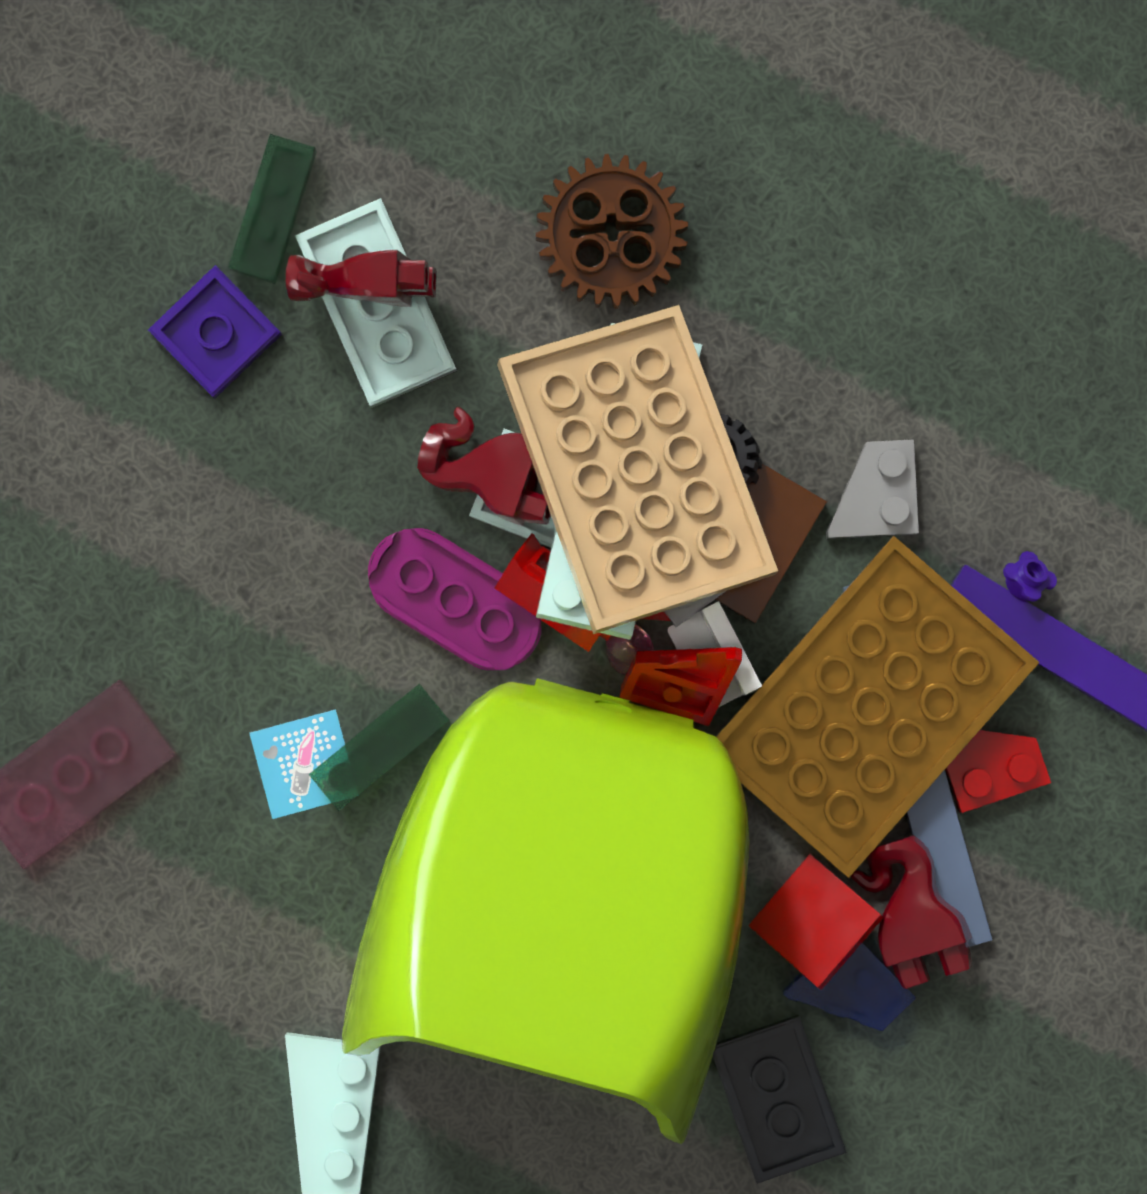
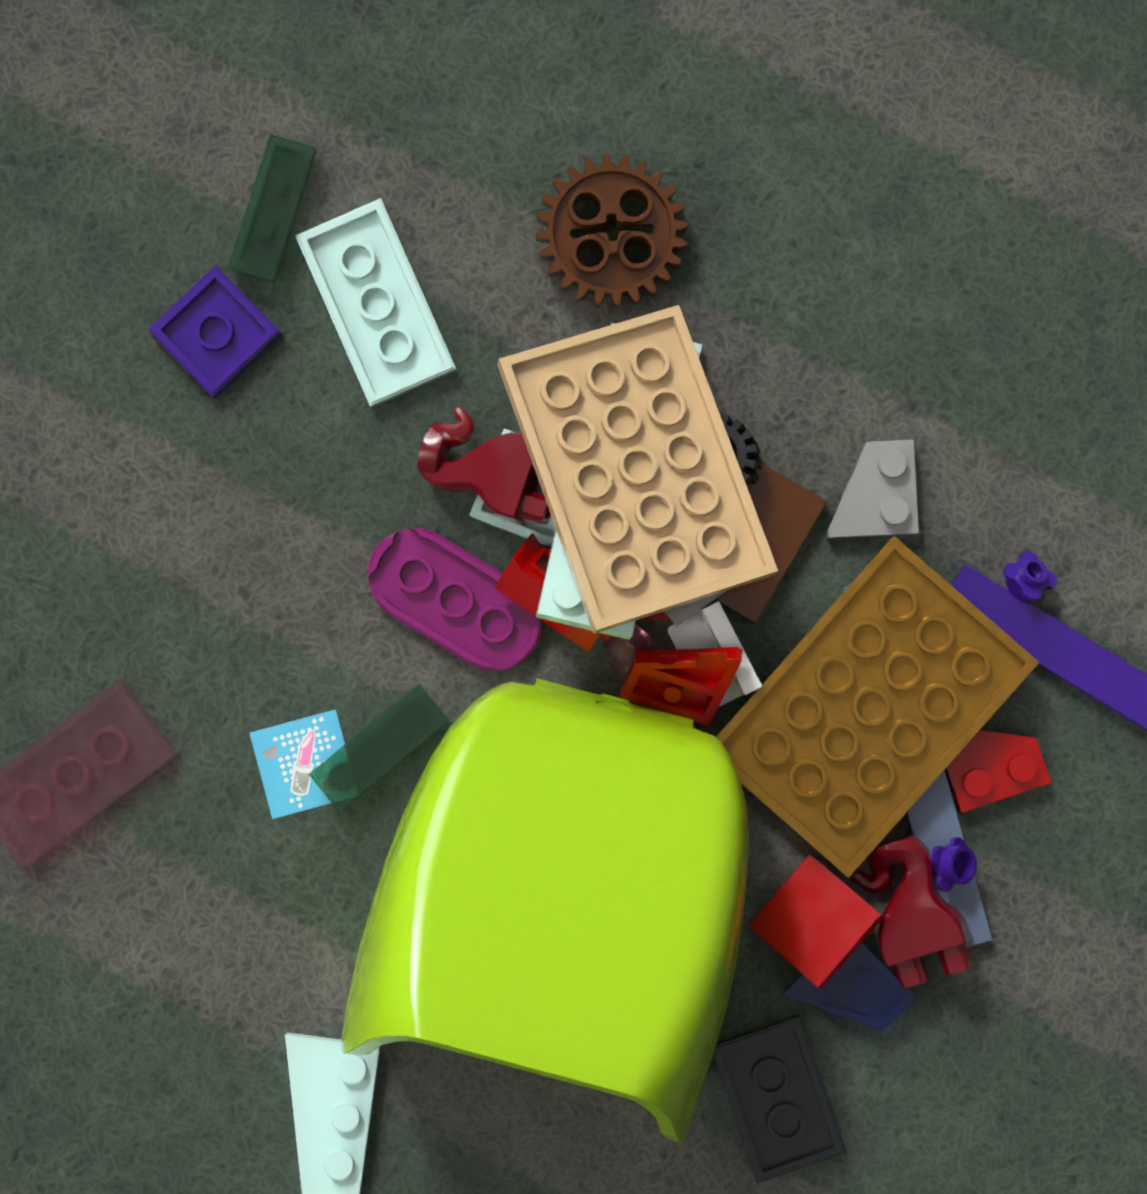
(373, 277): dark red hips -> none
(953, 864): none -> dark purple plate

